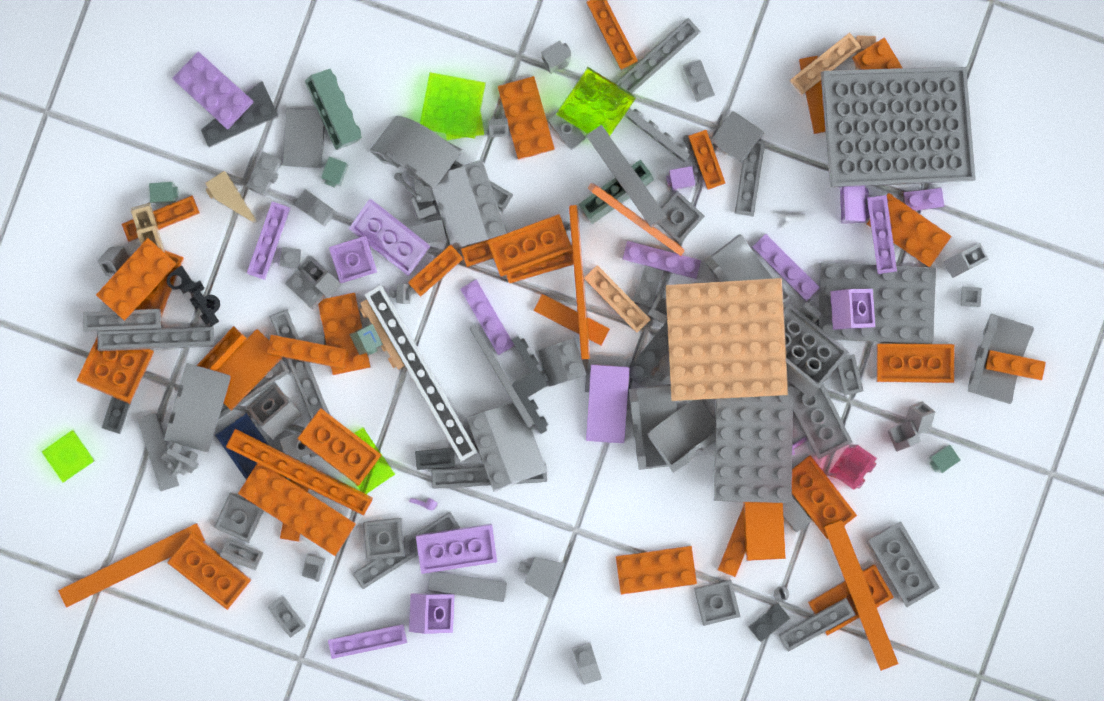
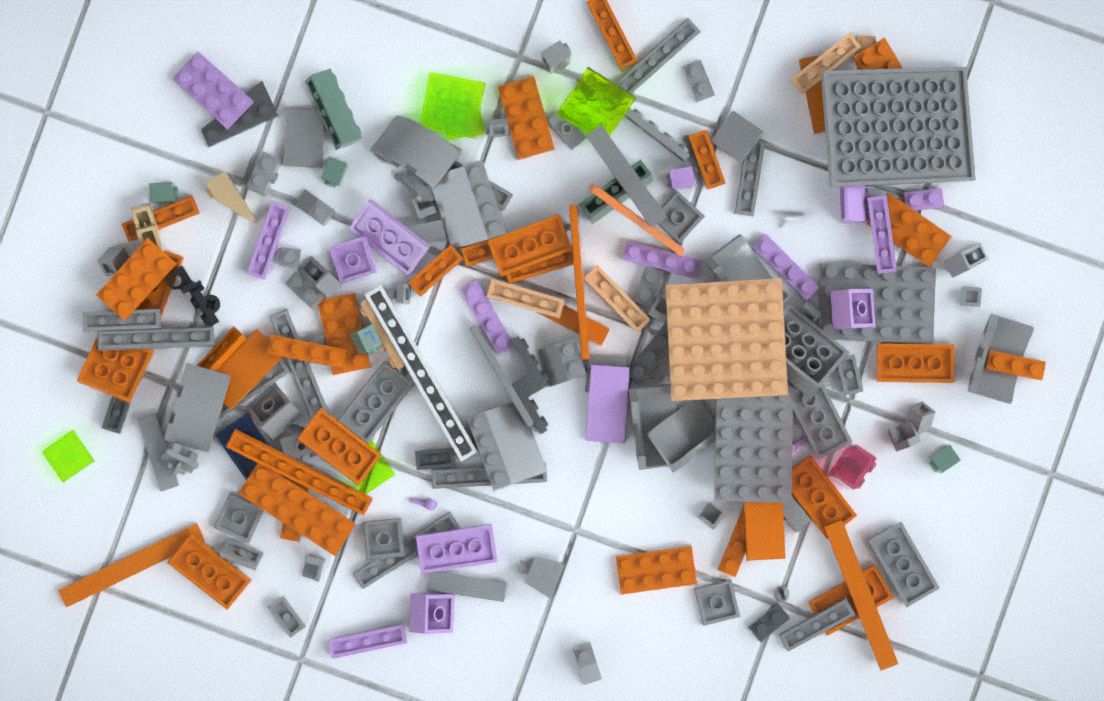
(375, 402): none -> light grey tile
(525, 298): none -> light nougat plate
(711, 516): none -> light grey panel

